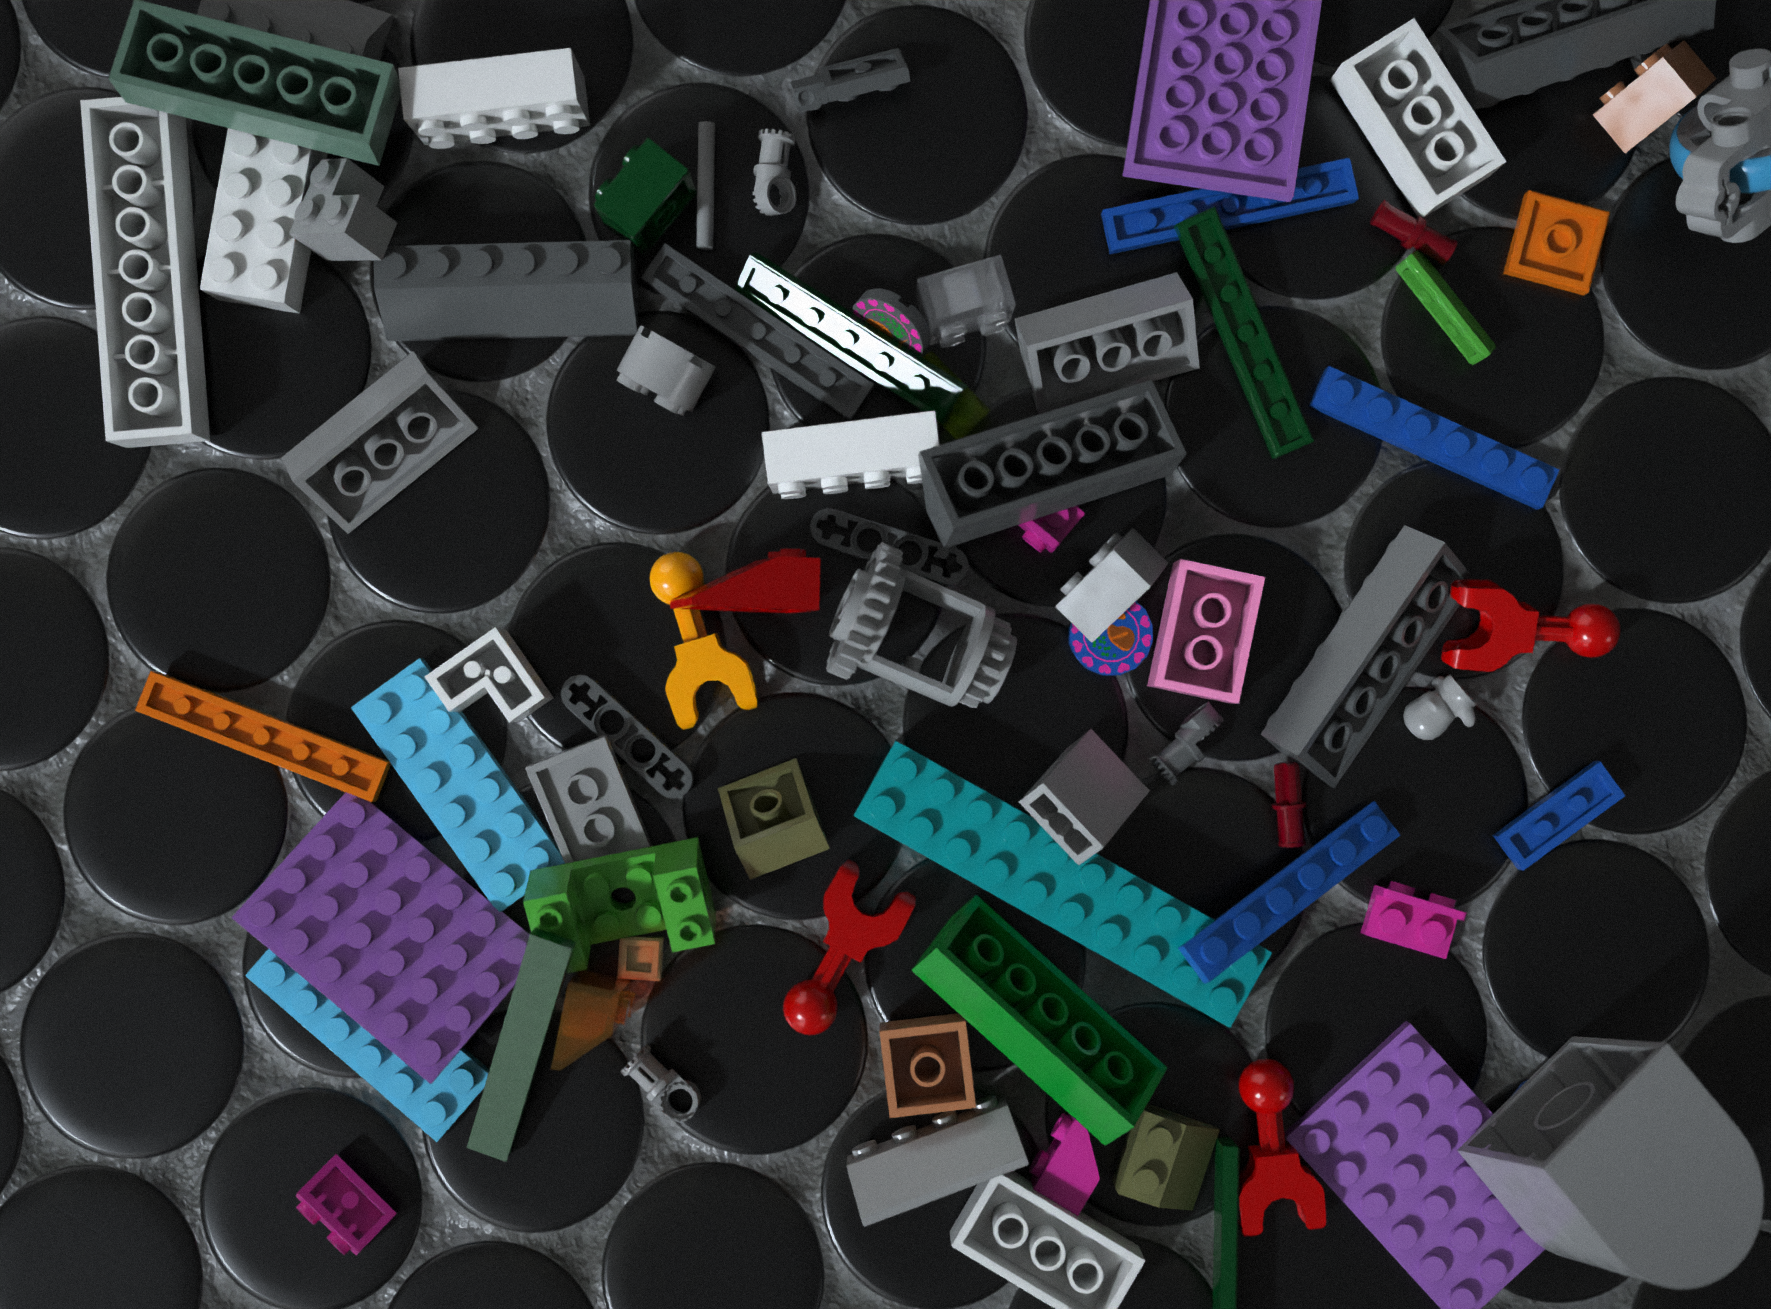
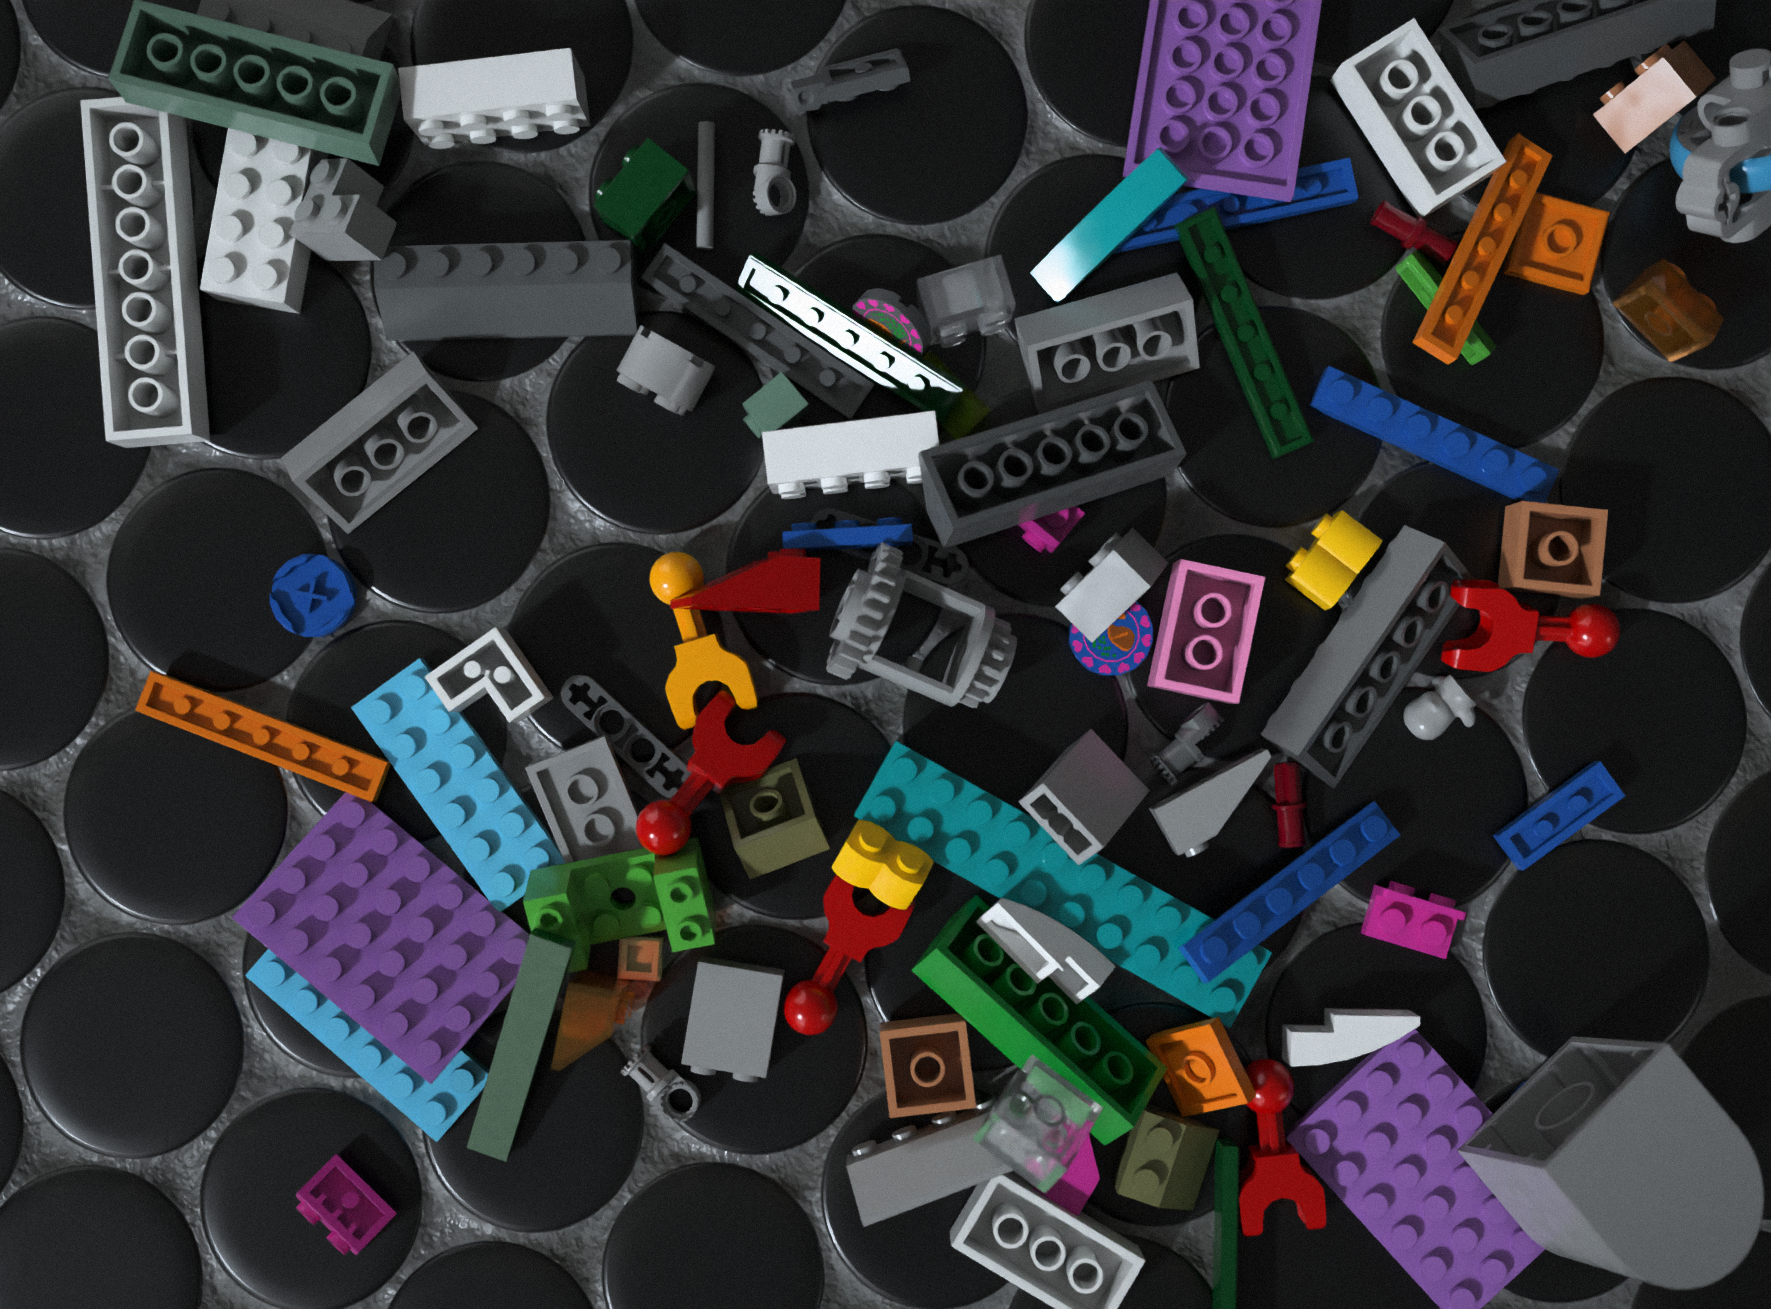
(313, 595): none -> blue tile
(717, 762): none -> red piece
(732, 1018): none -> light grey brick
(775, 406): none -> sand green brick
(848, 535): none -> blue plate
(885, 866): none -> yellow brick
(1038, 1124): none -> clear brick
(1046, 948): none -> white slope
(1109, 225): none -> teal slope
(1201, 1067): none -> orange plate
(1204, 807): none -> light grey slope
(1332, 559): none -> yellow brick
(1345, 1035): none -> white slope
(1482, 250): none -> orange plate
(1552, 549): none -> nougat brick
(1669, 311): none -> clear orange slope

